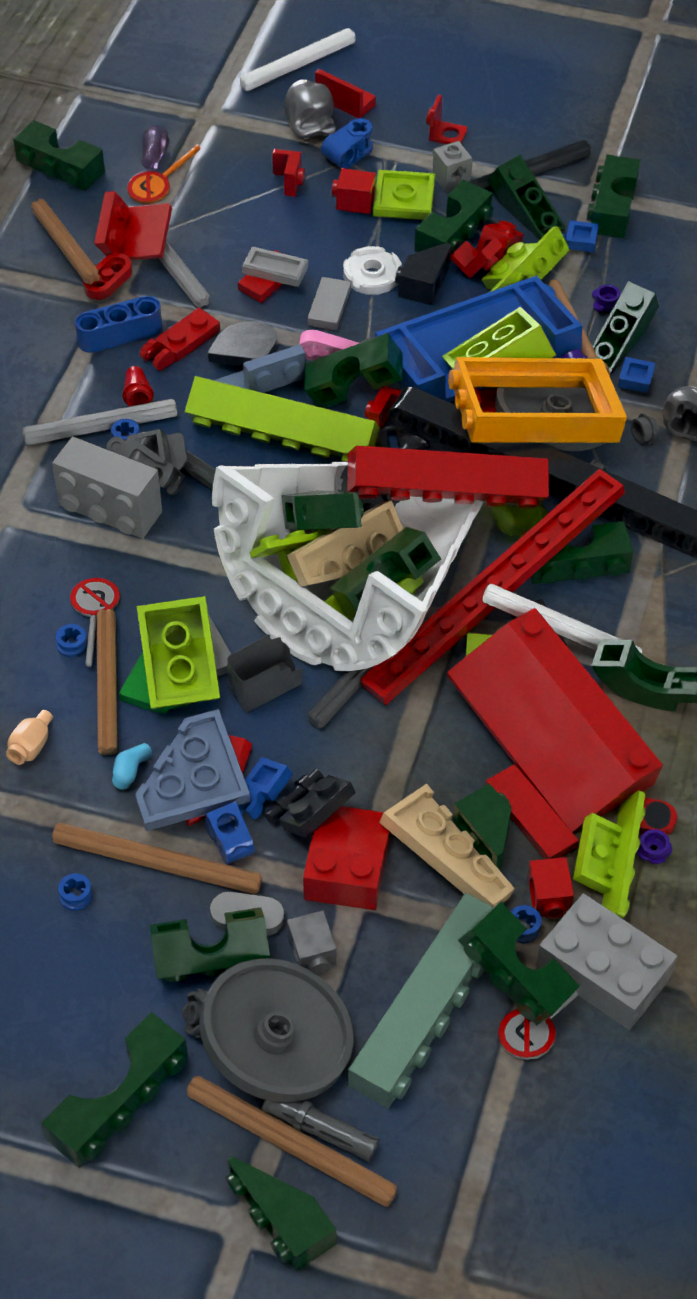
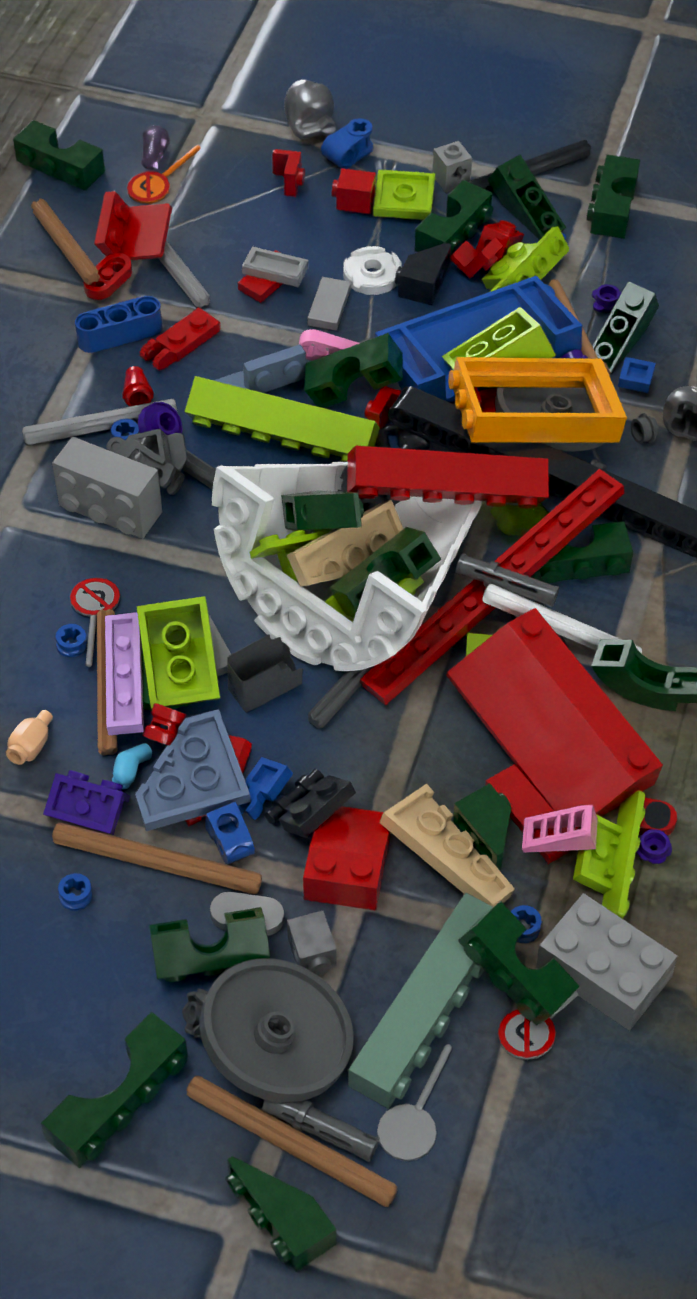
(85, 803): none -> dark purple bracket
(123, 674): none -> lavender plate
(160, 416): none -> dark purple plate
(167, 717): none -> red wheel
(243, 343): tile -> none
(297, 59): white axle -> none
(345, 95): red panel -> none
(407, 1129): none -> light grey piece
(438, 127): red bracket -> none
(470, 568): none -> dark grey pin
(550, 887): red brick -> none
(573, 839): none -> bright pink slope
(581, 236): blue plate -> none

